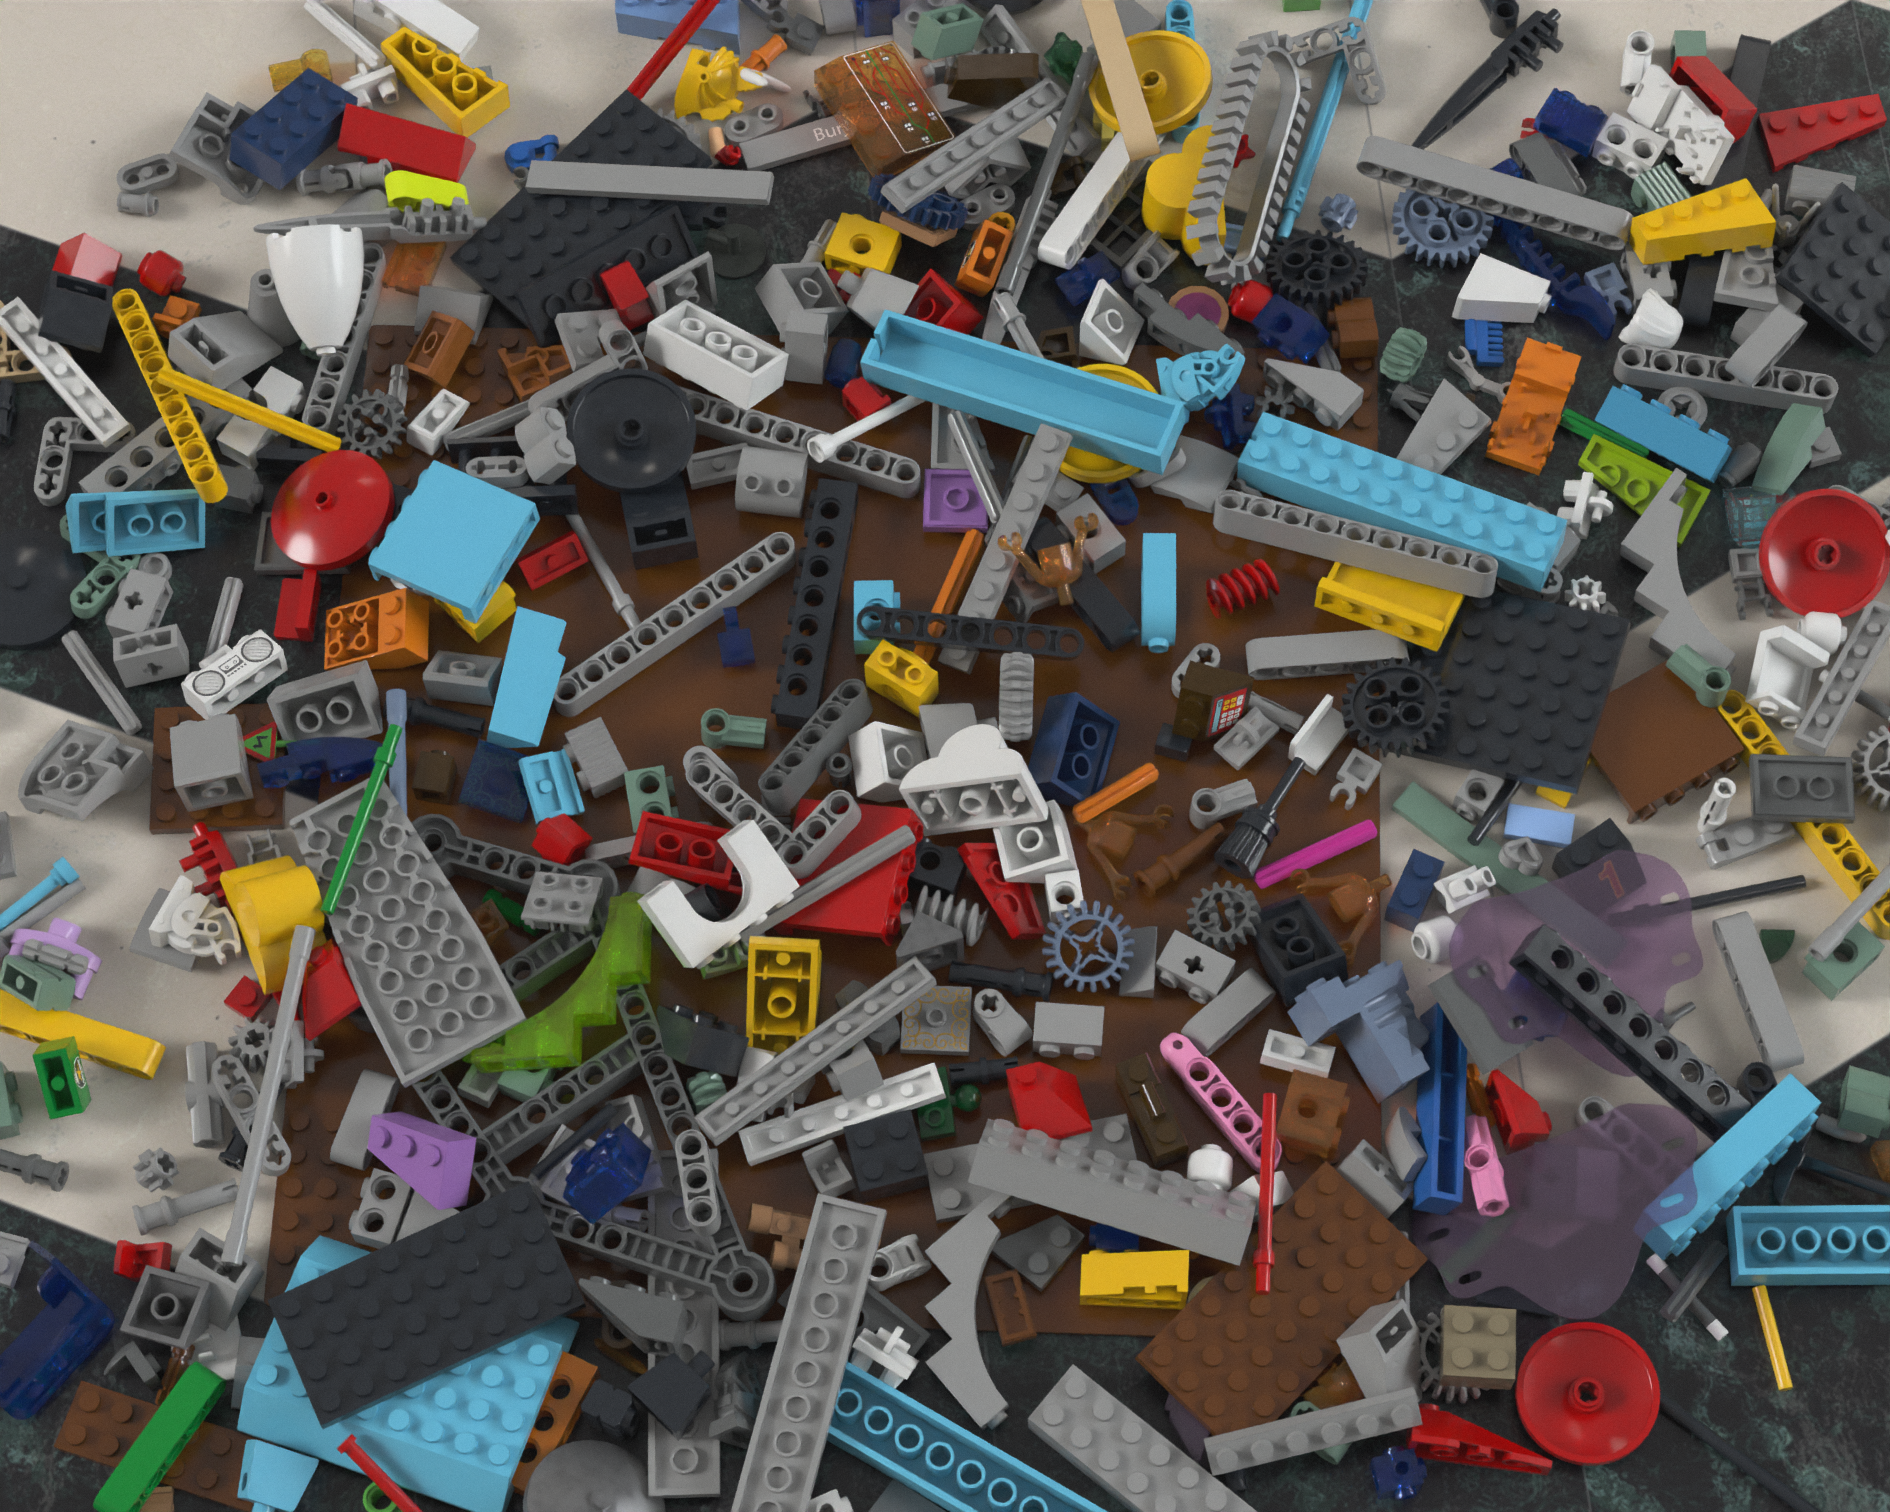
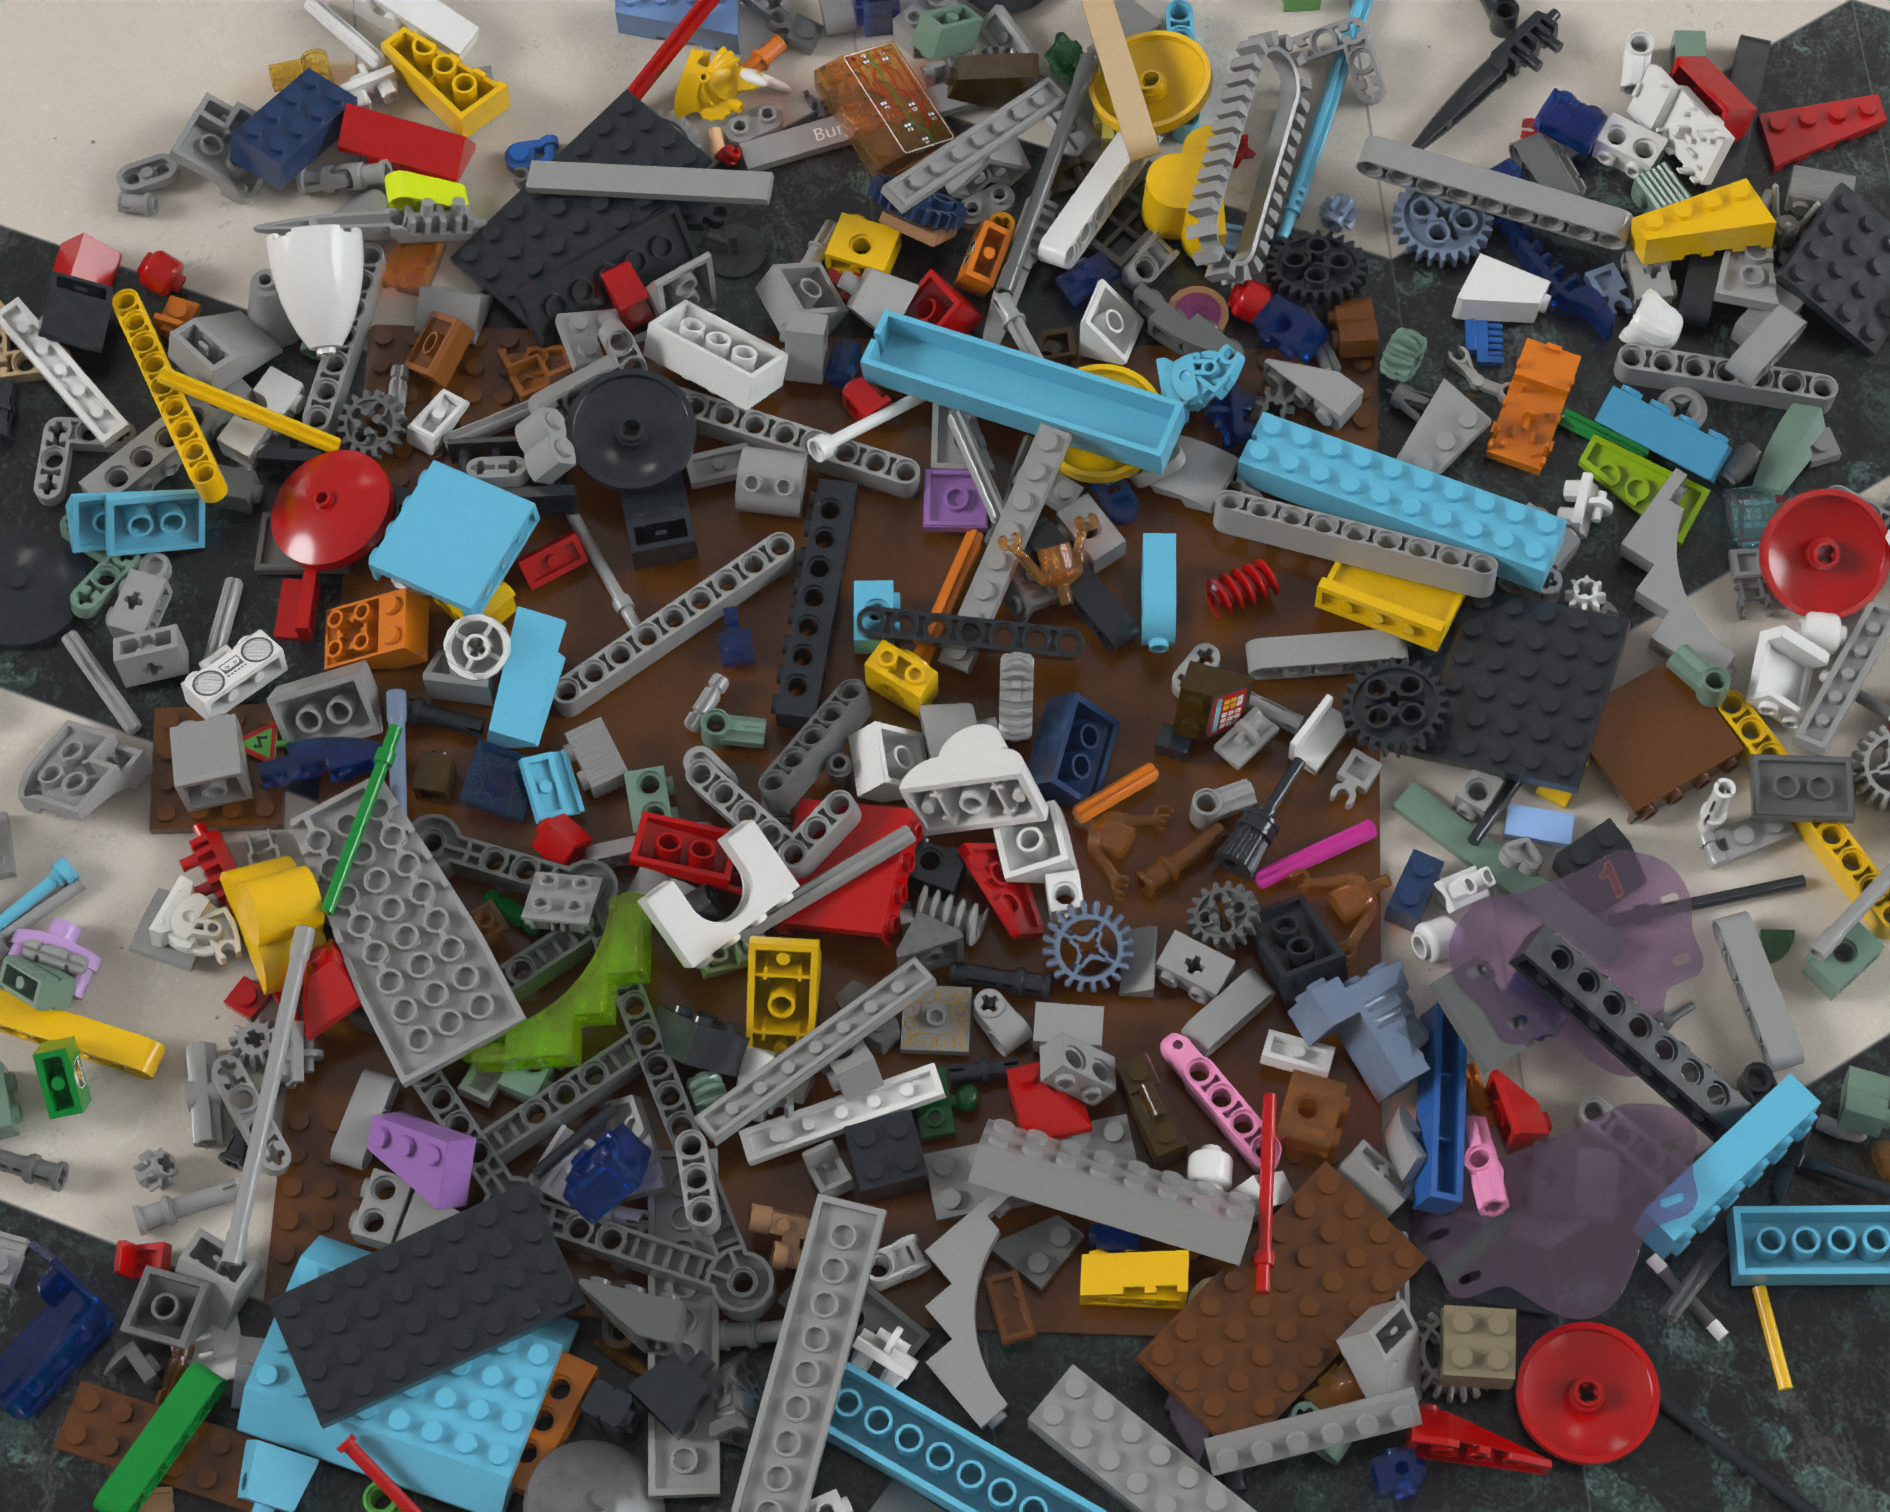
(463, 648): none -> white cylinder
(707, 700): none -> light grey axle
(1077, 1069): none -> light grey brick

